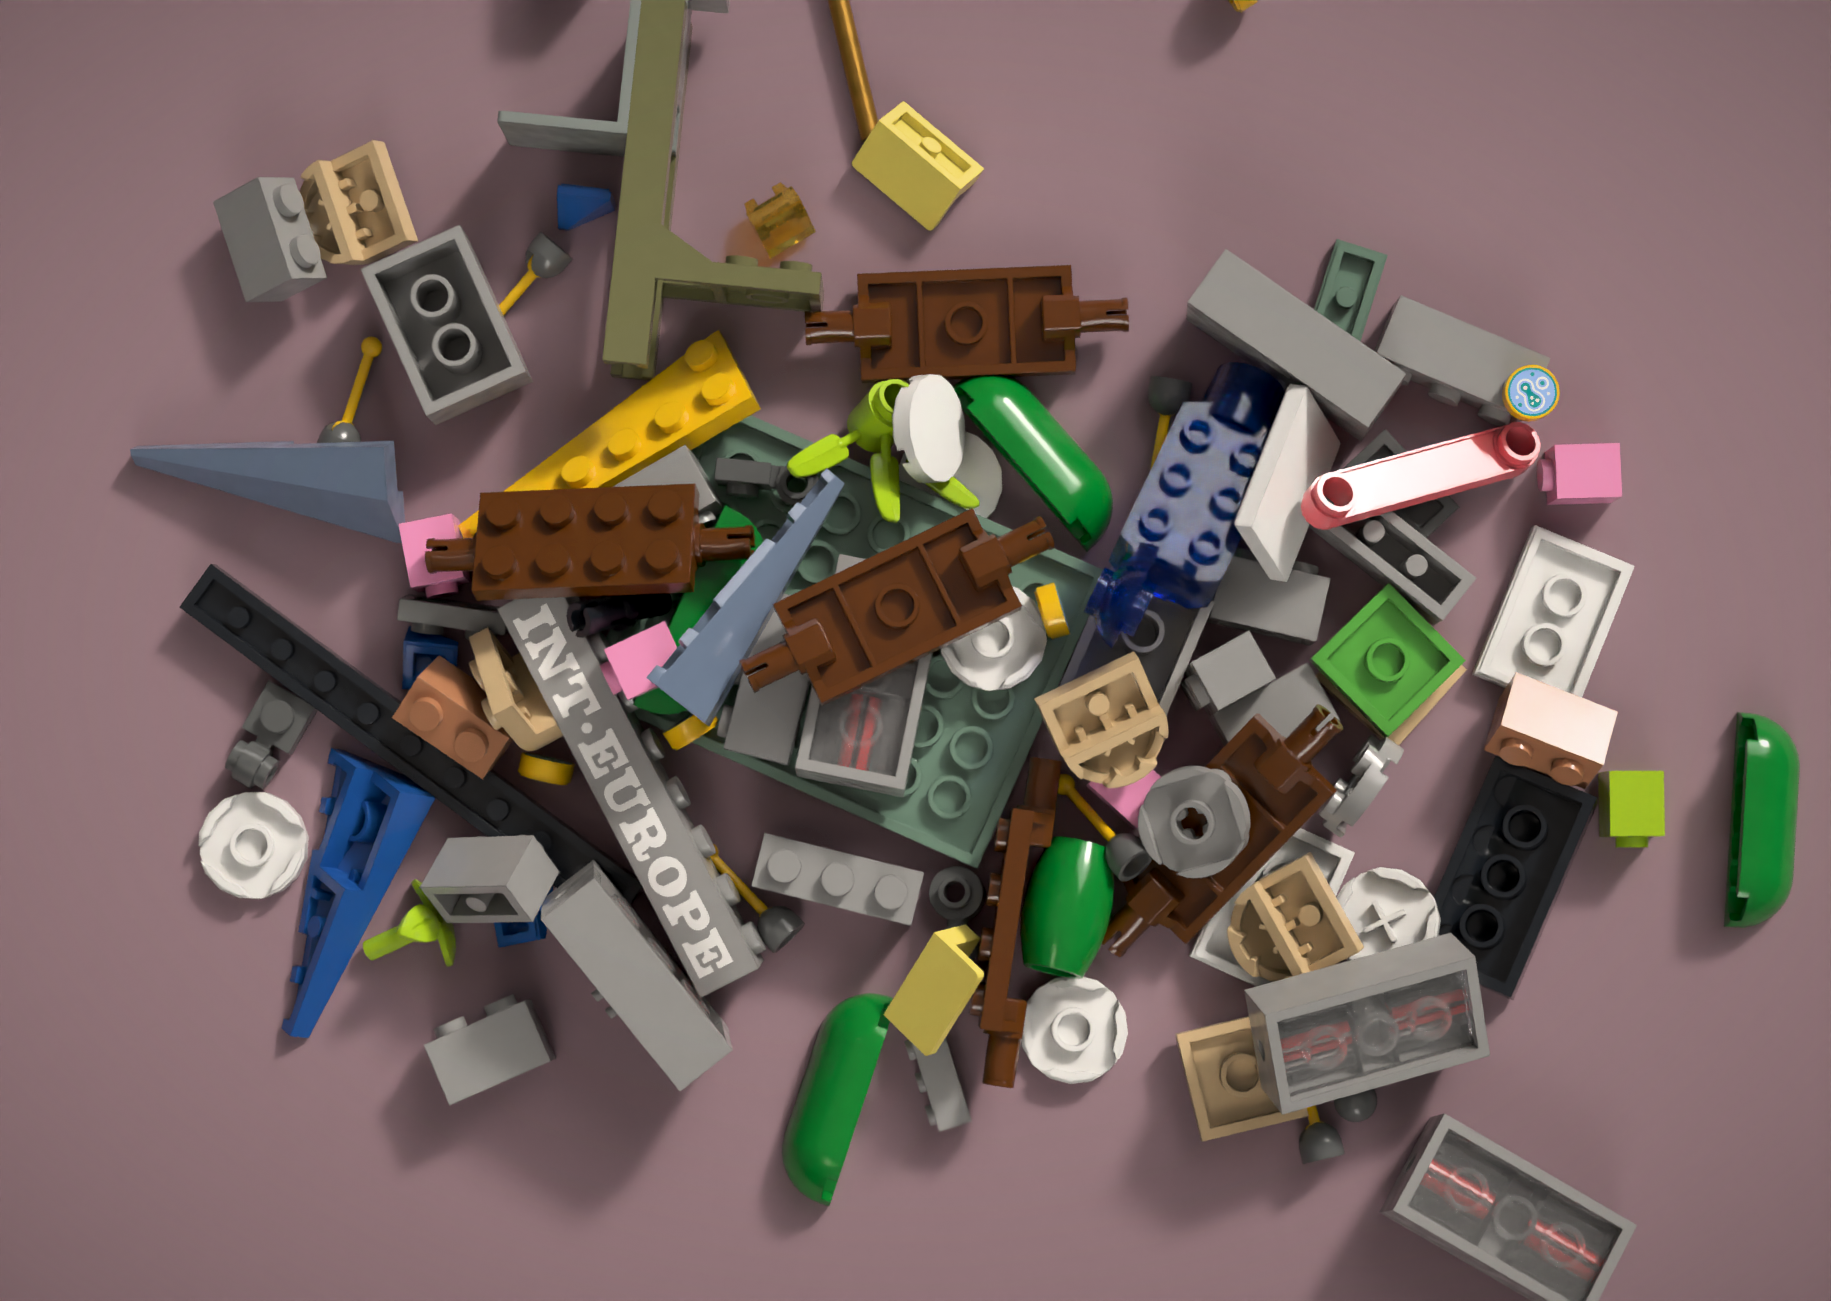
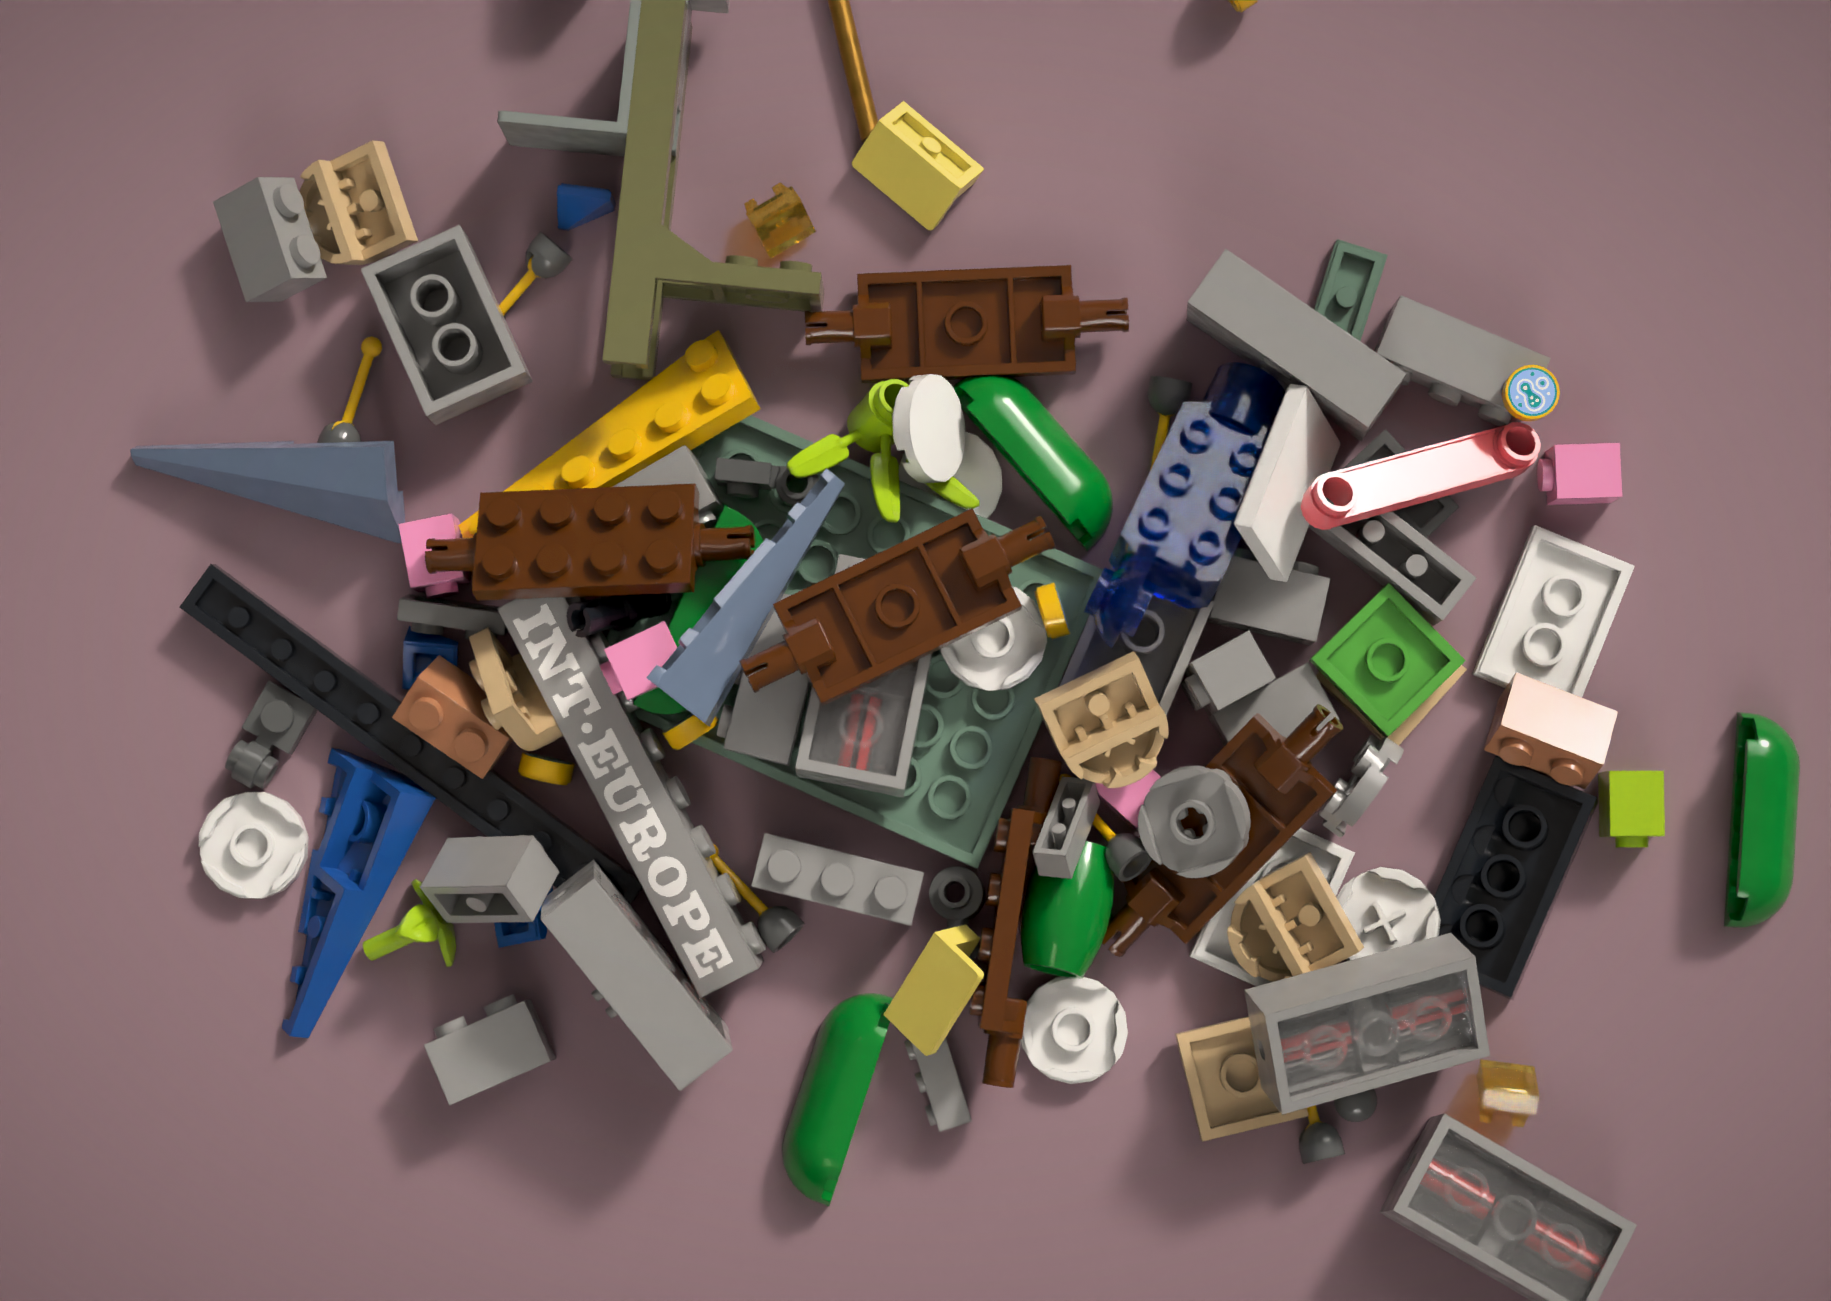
(1066, 827): none -> light grey piece
(1507, 1089): none -> clear yellow tile

